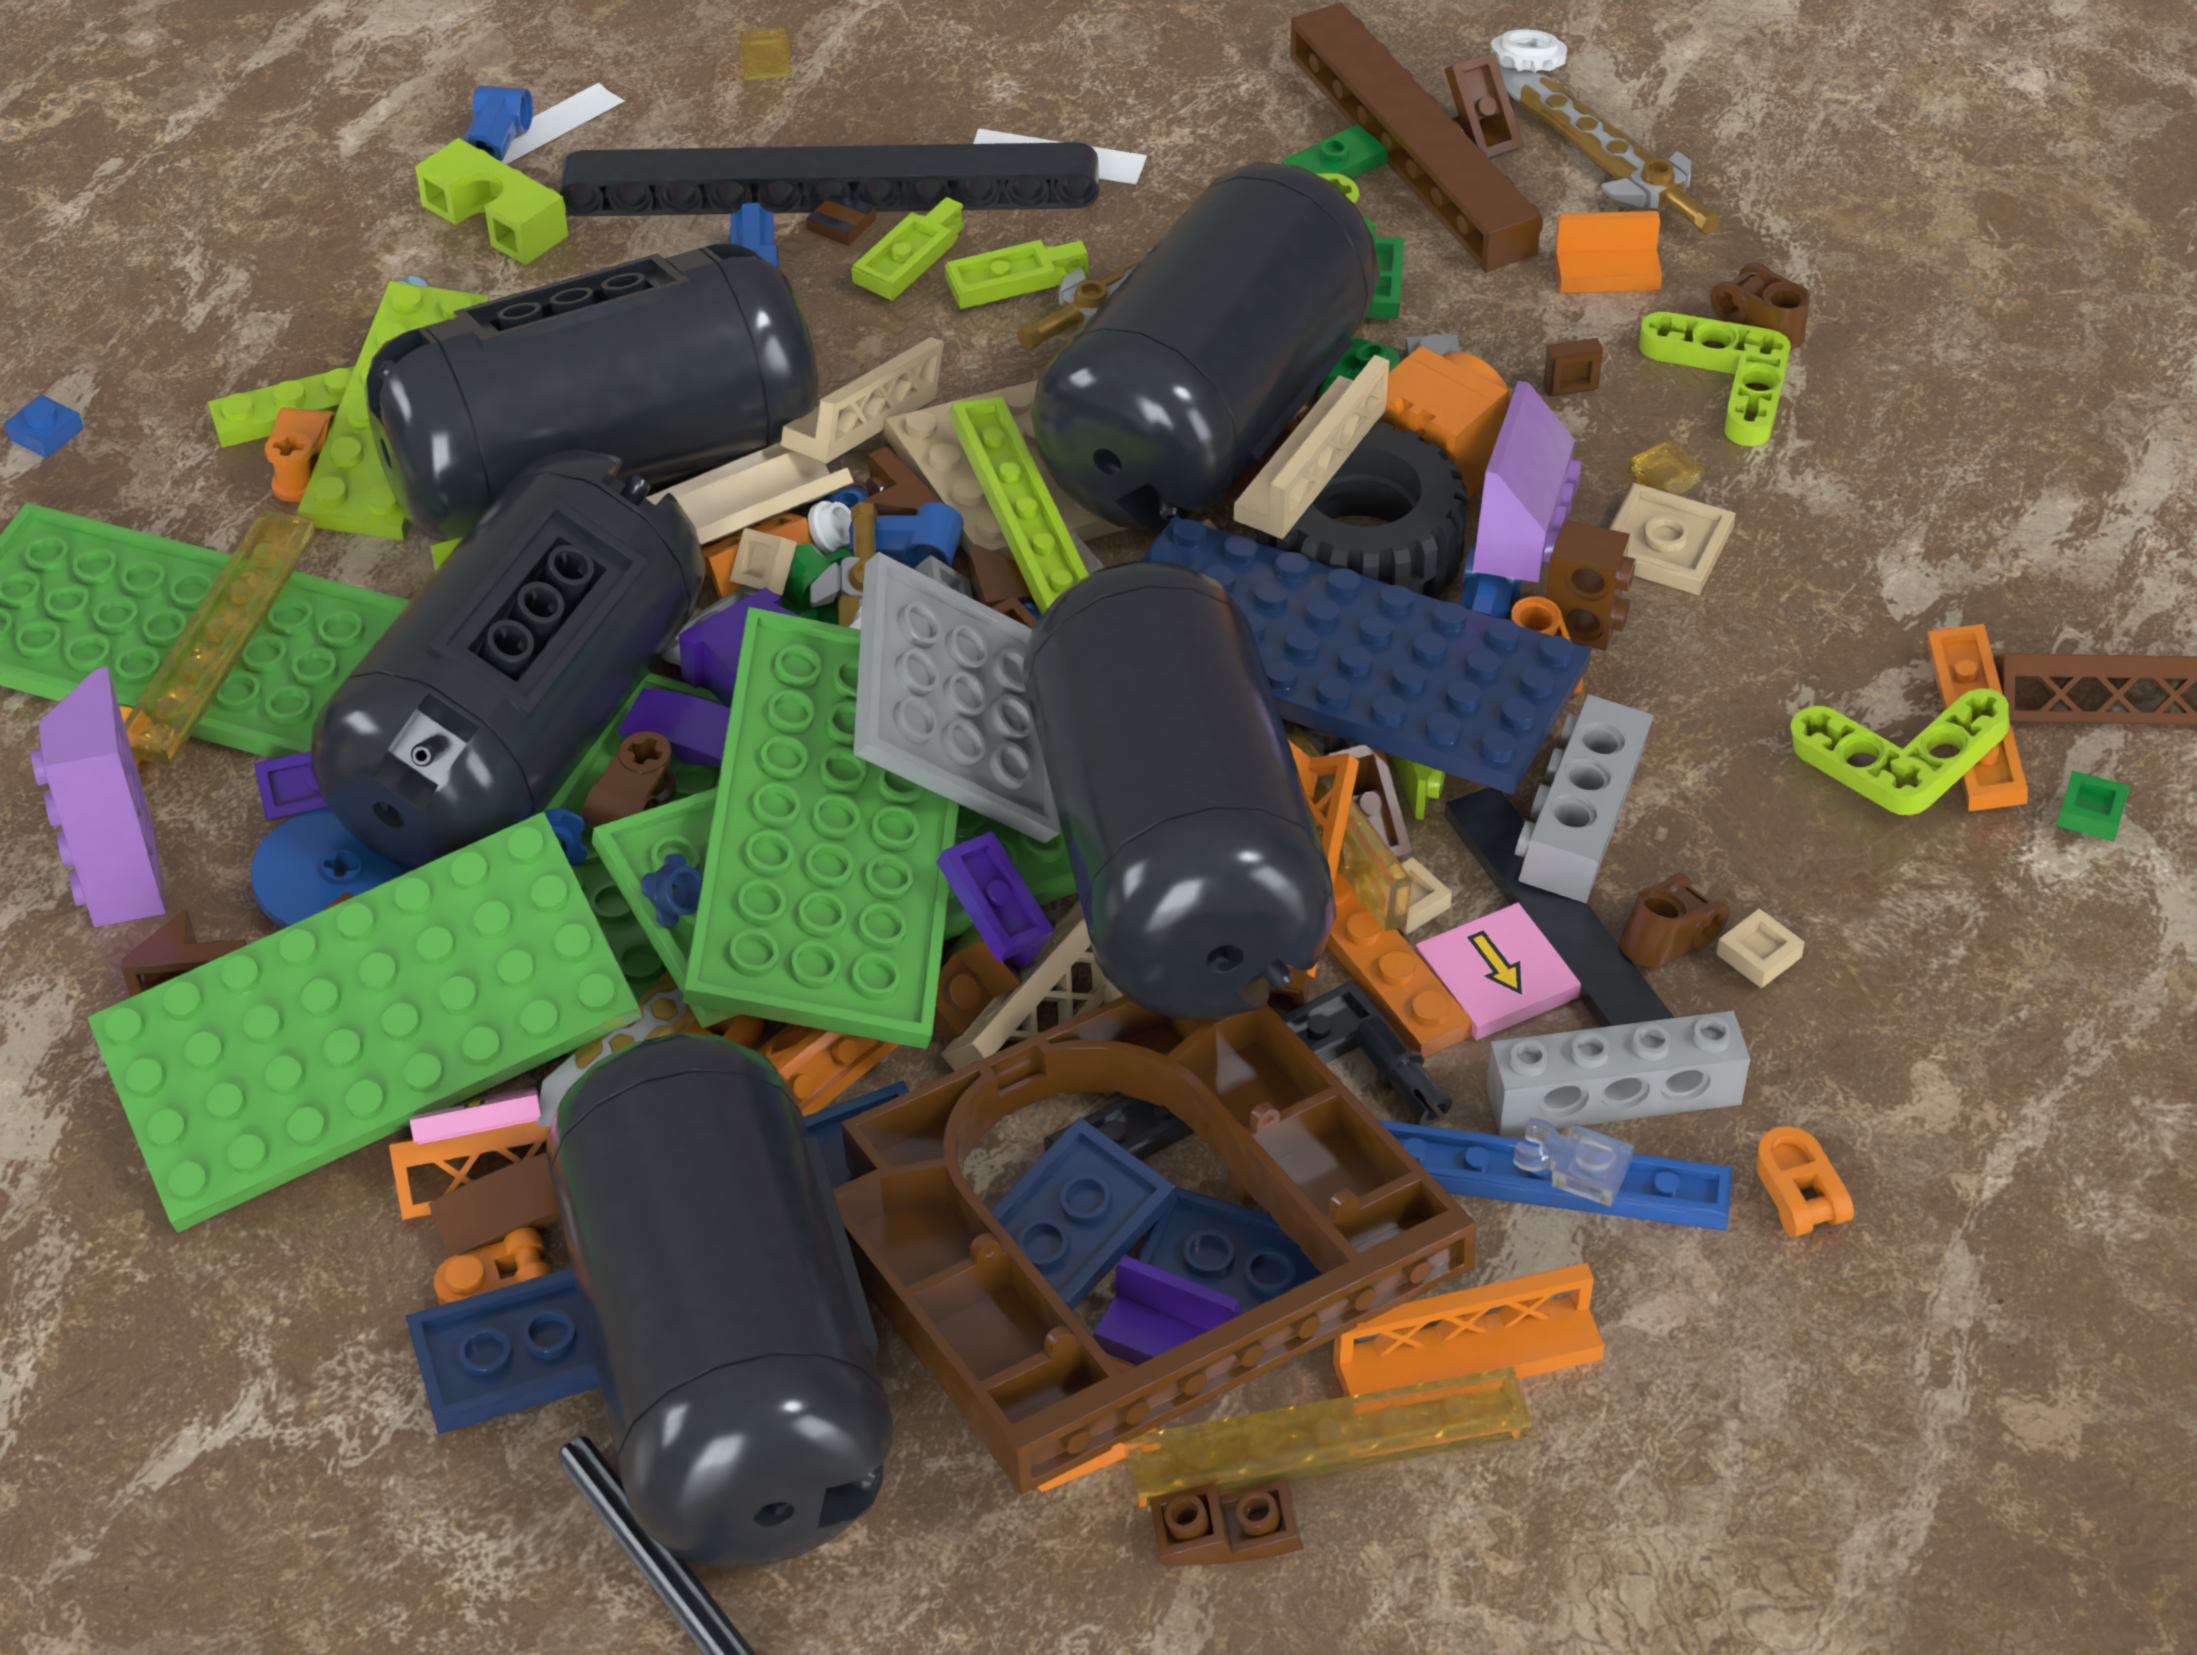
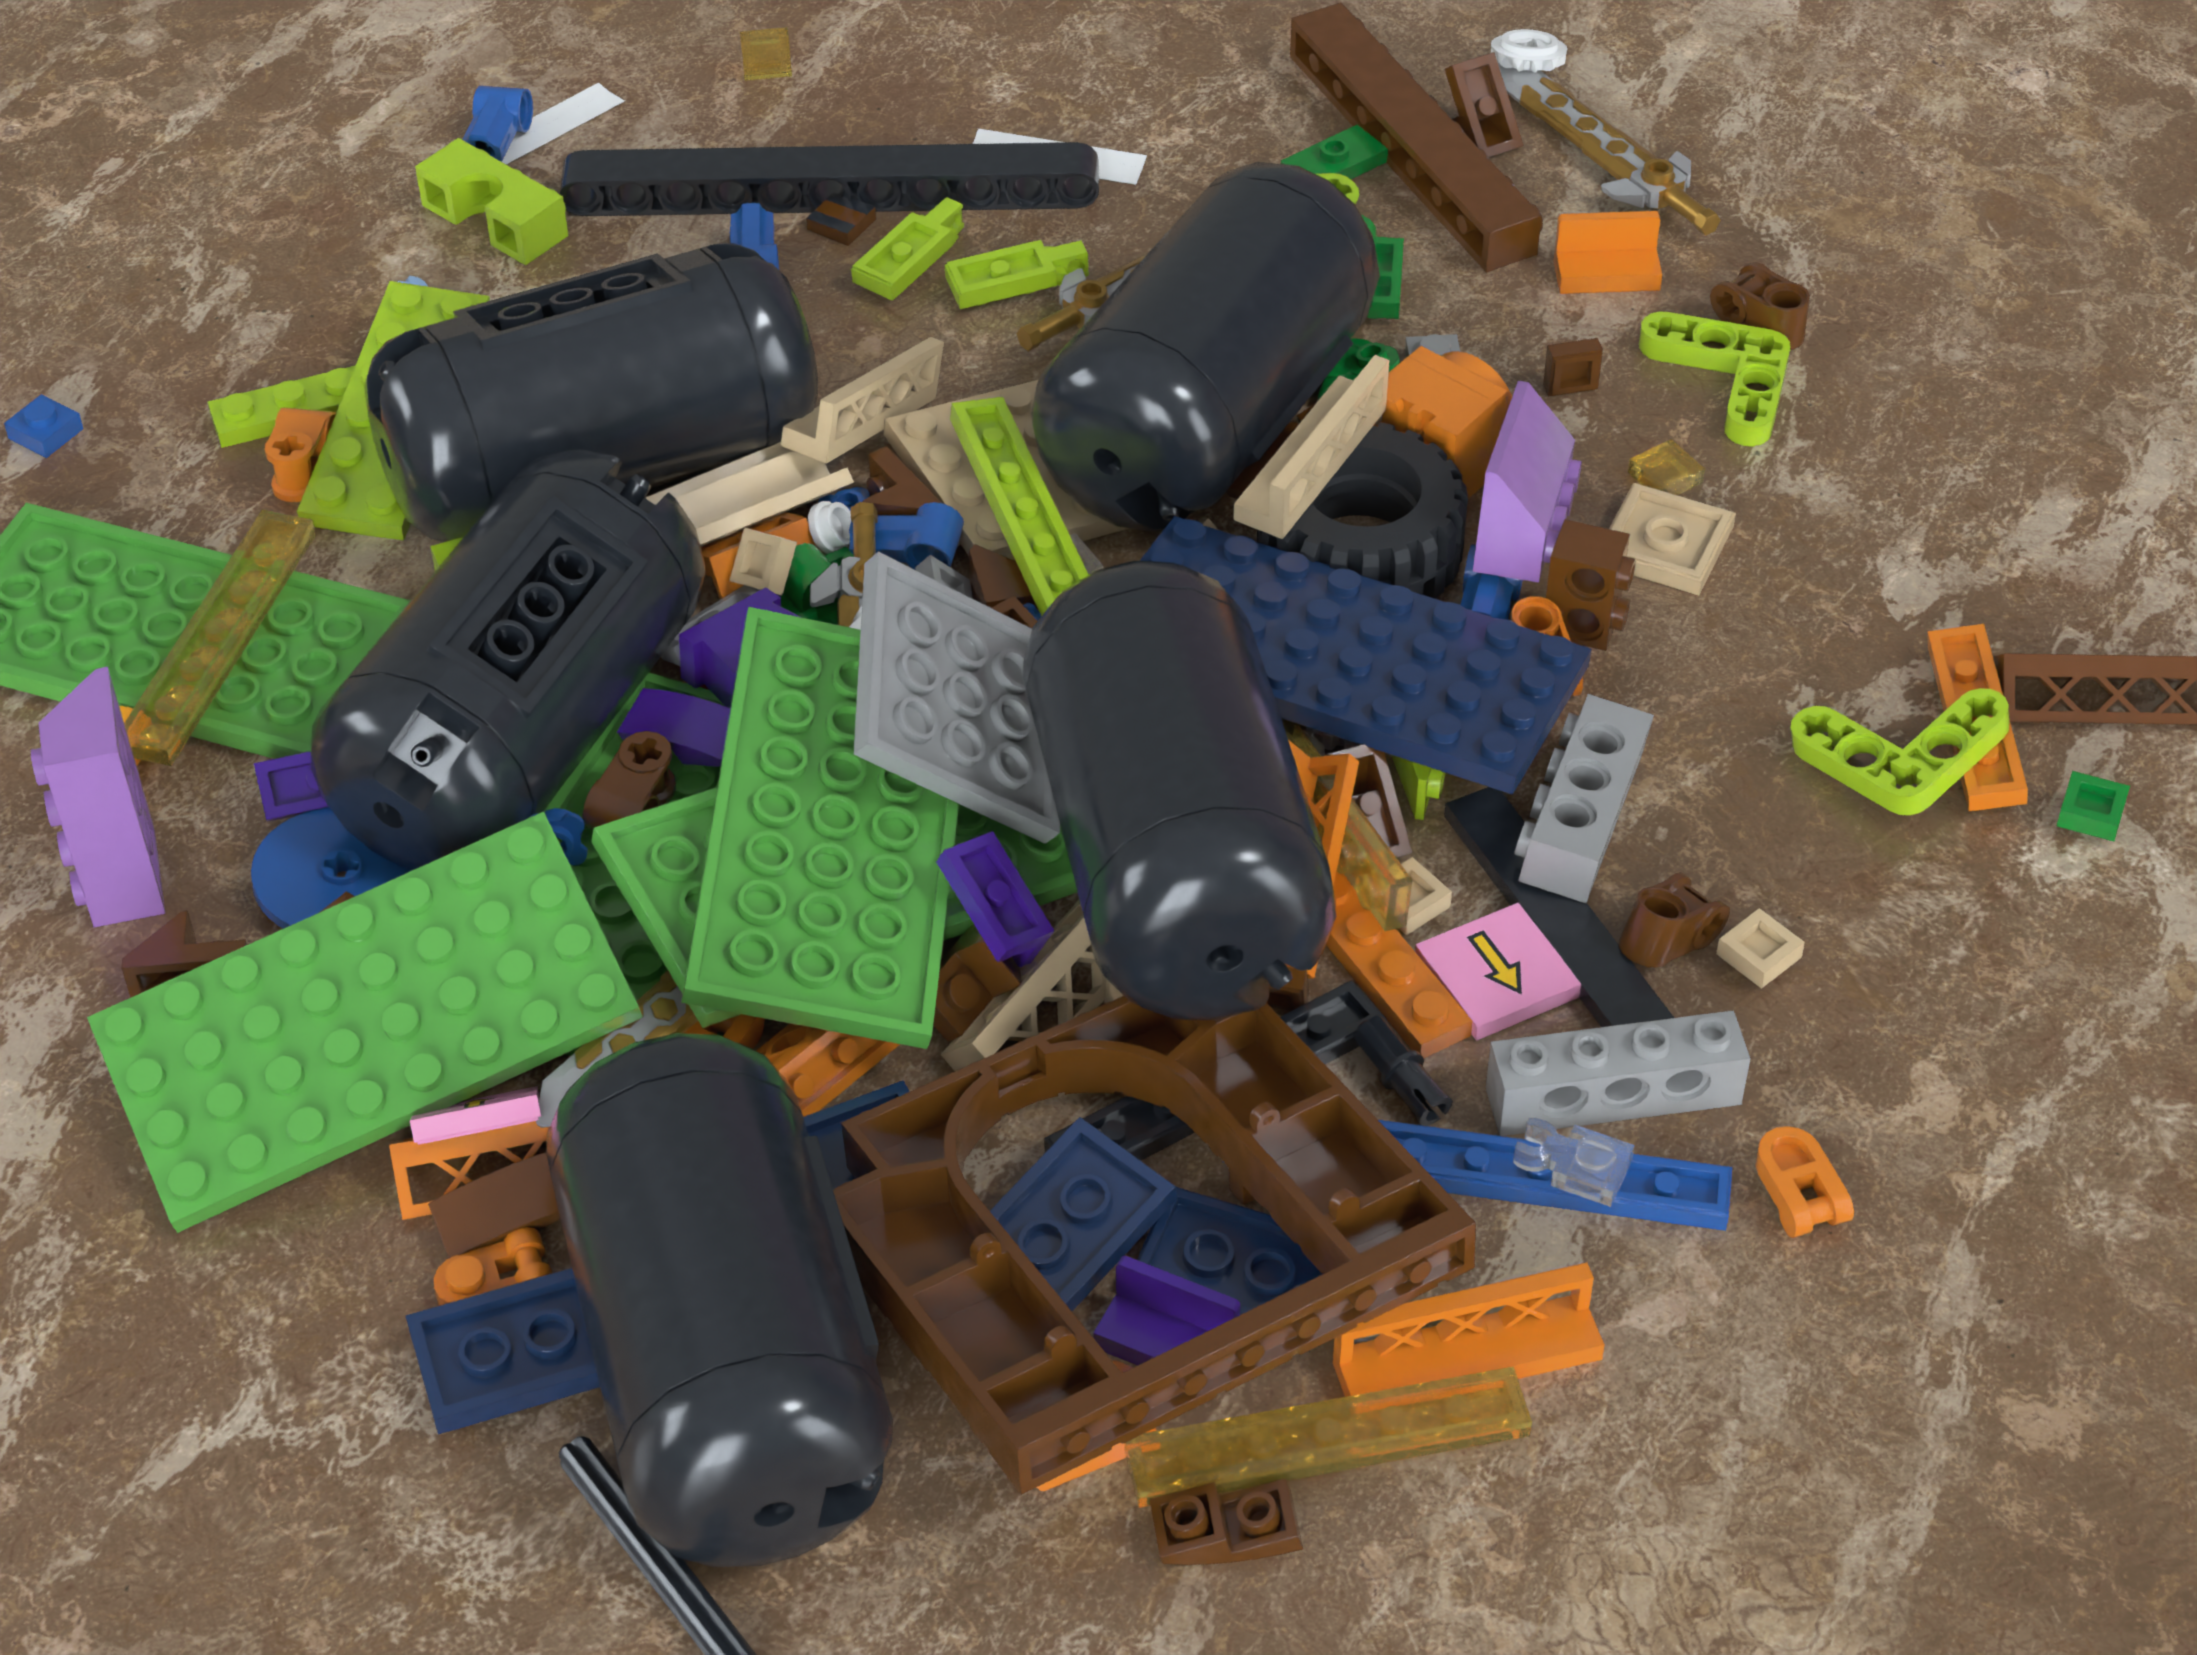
(673, 889): dark blue plate -> none

